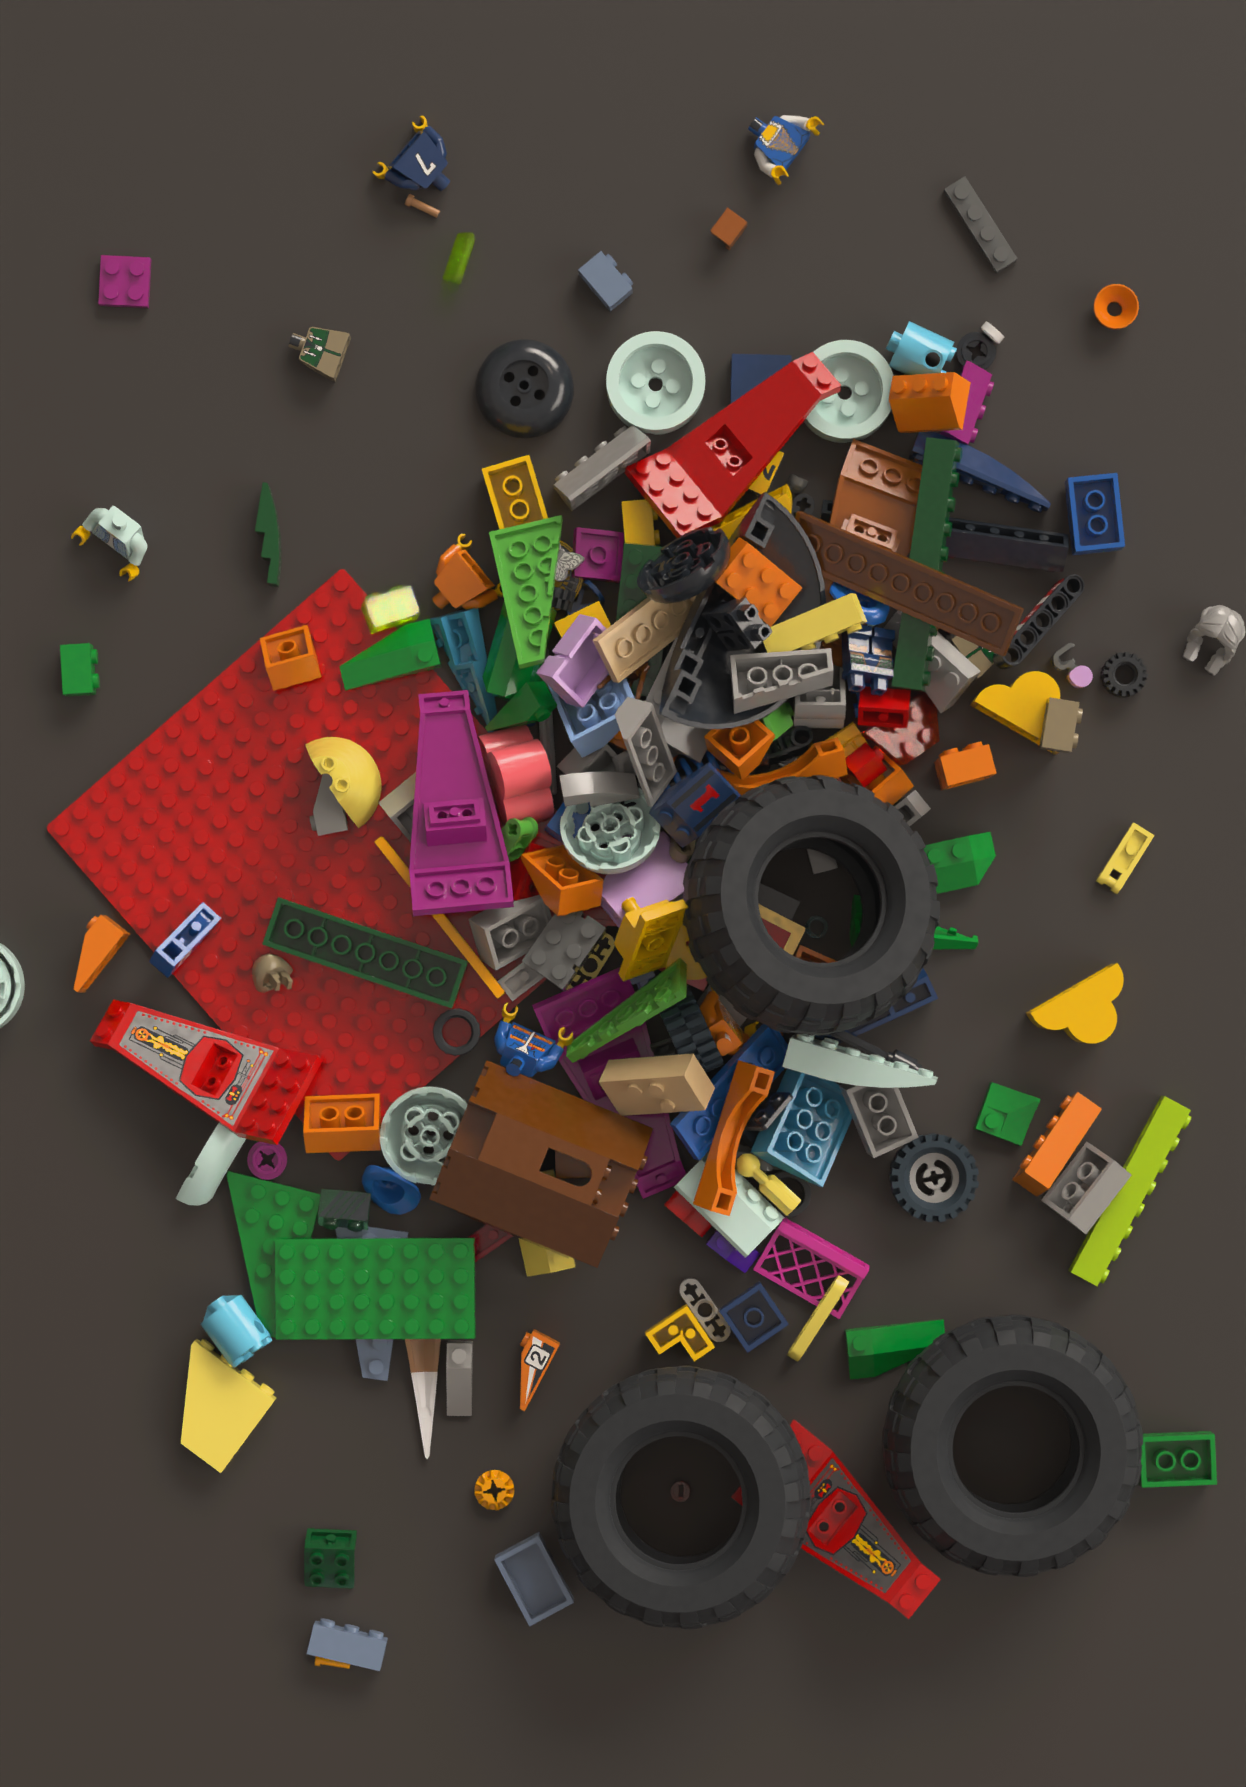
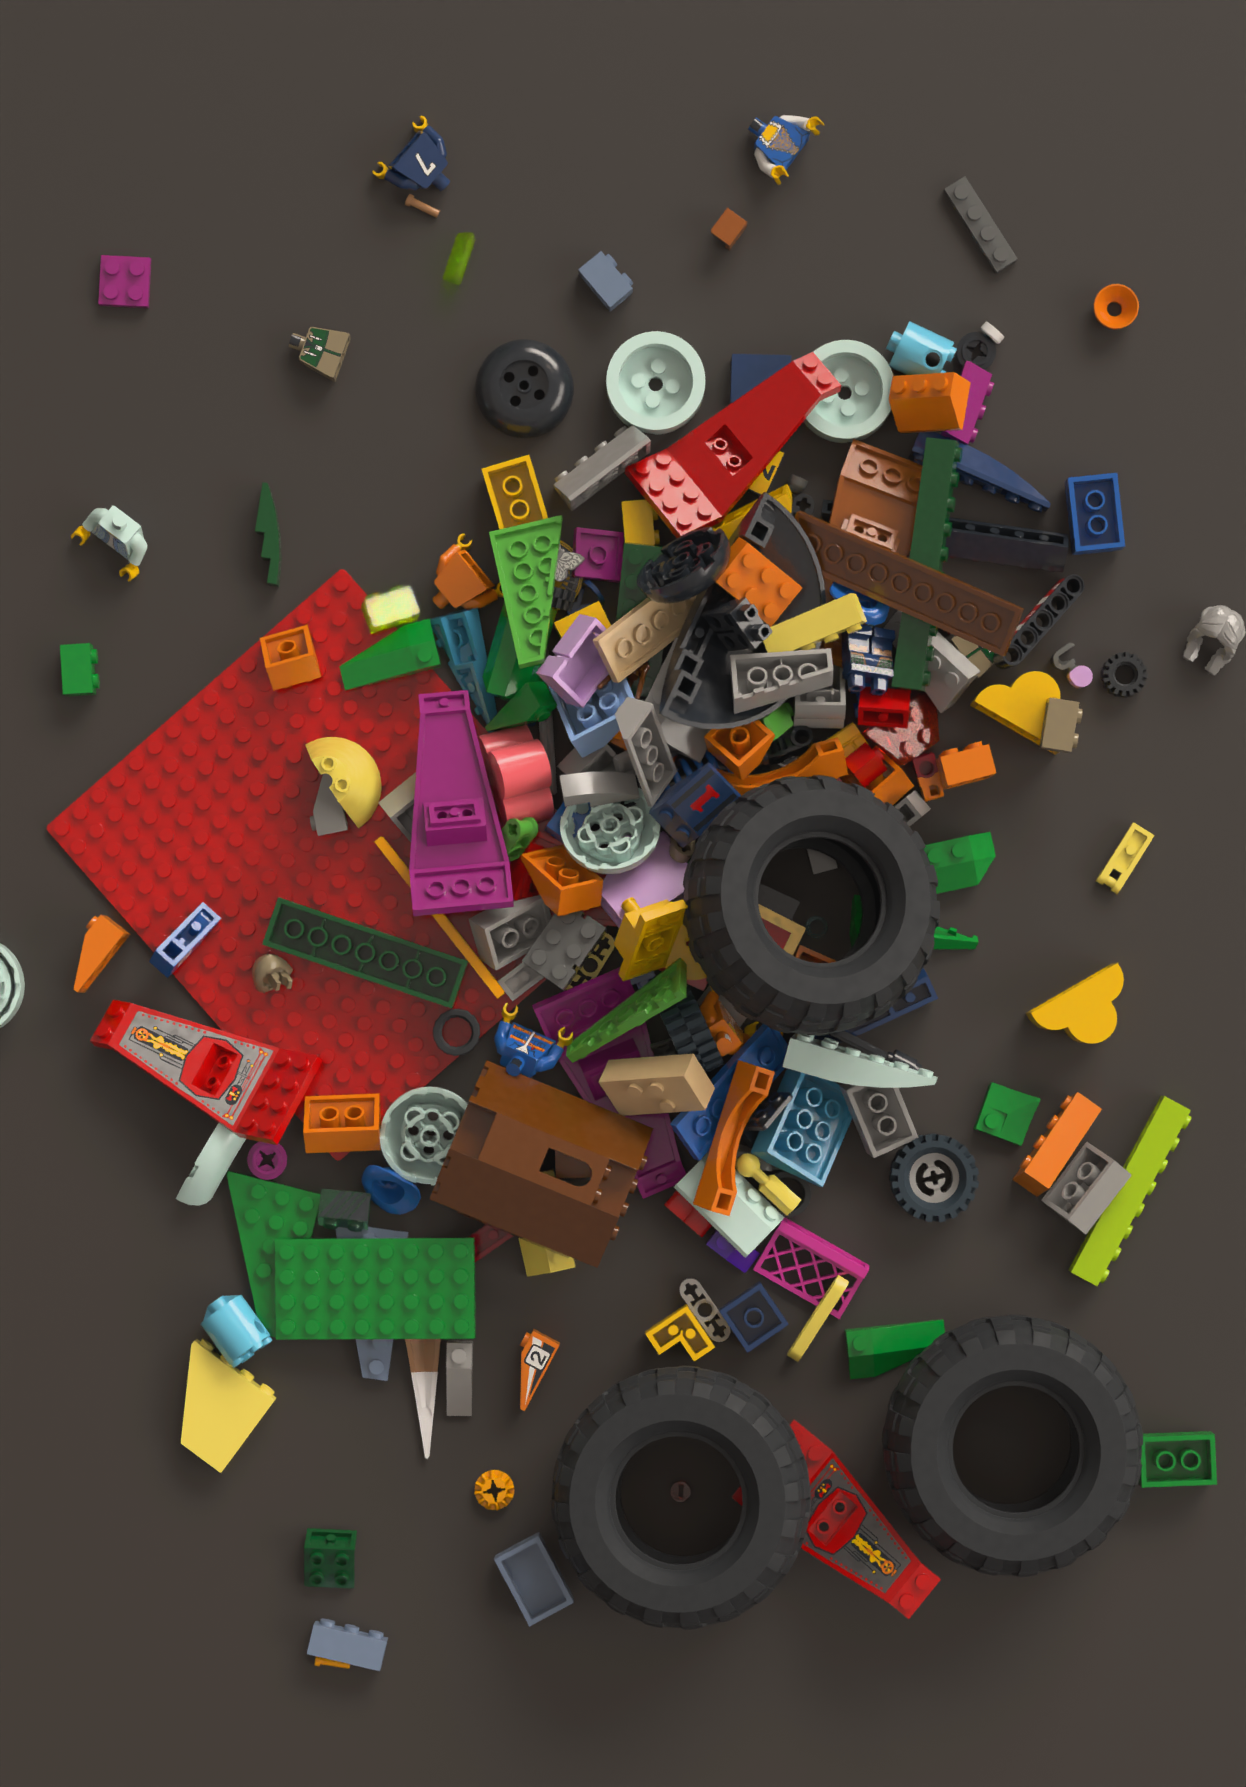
(928, 776): none -> leg

